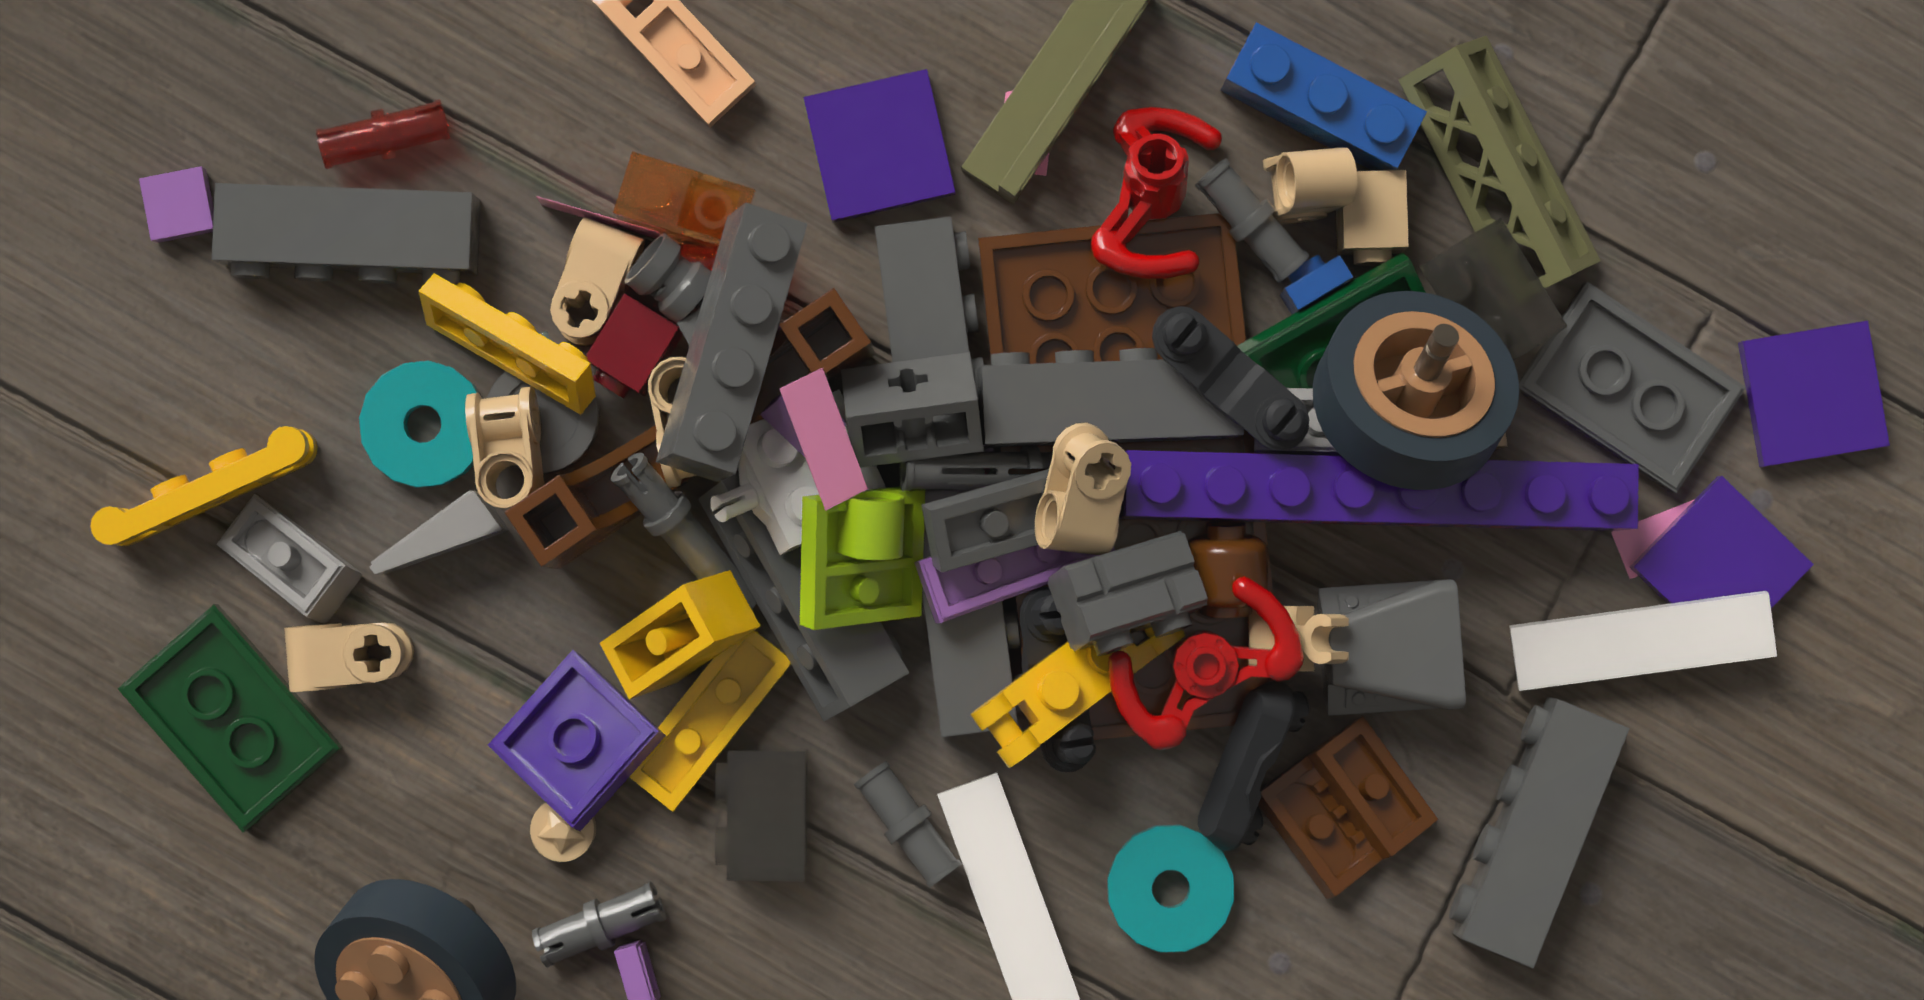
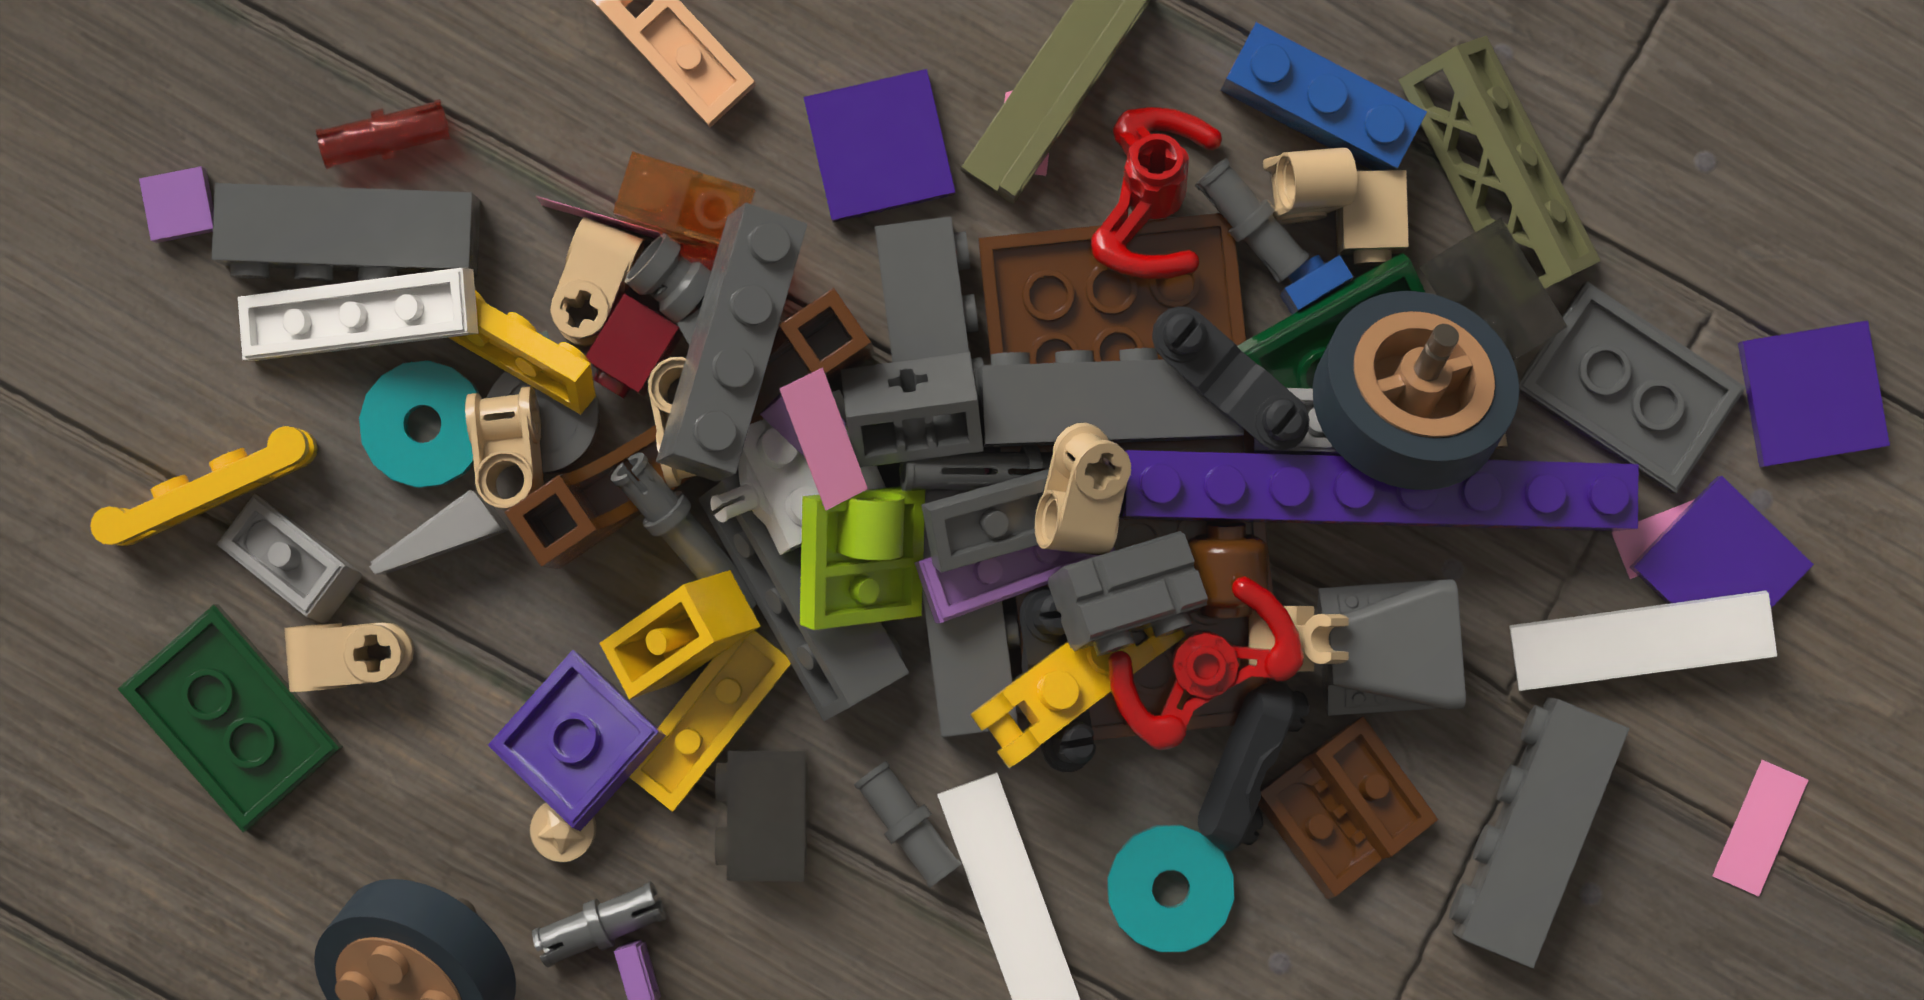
(358, 314): none -> white tile
(1760, 828): none -> bright pink sticker

